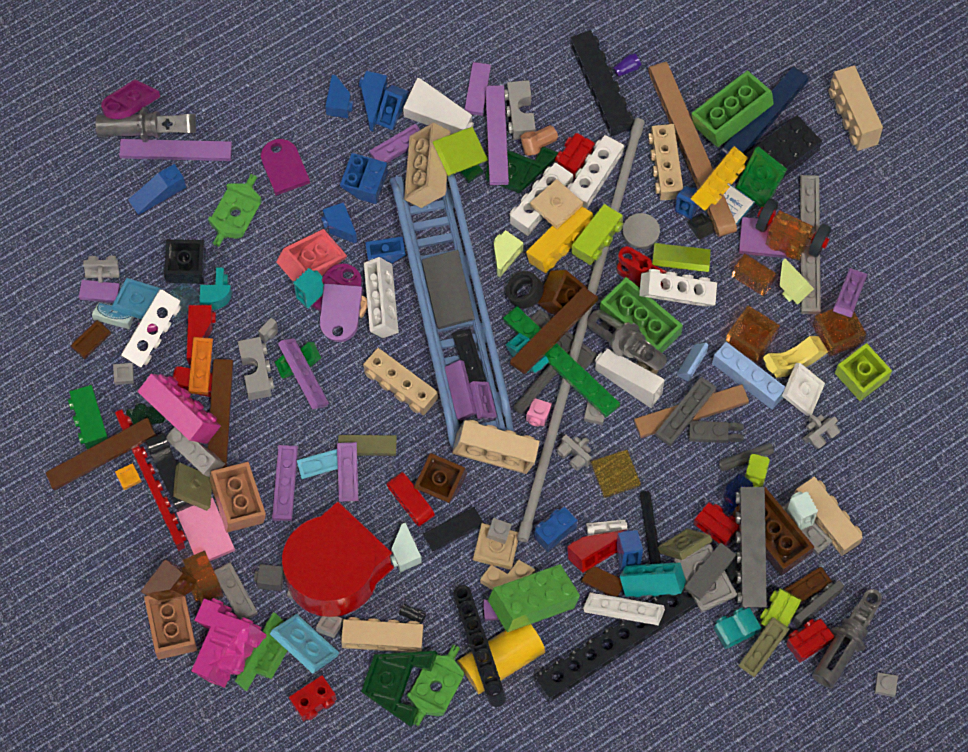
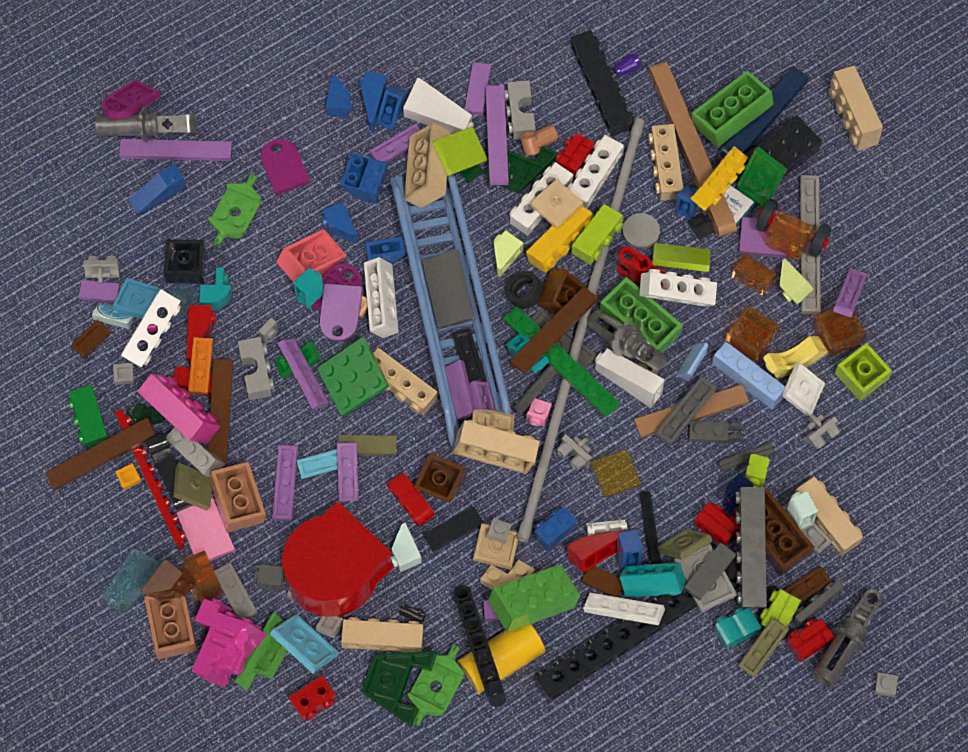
(130, 580): none -> clear light blue wedge
(353, 377): none -> green plate
(495, 418): none -> tan slope
(593, 415): light grey plate -> none

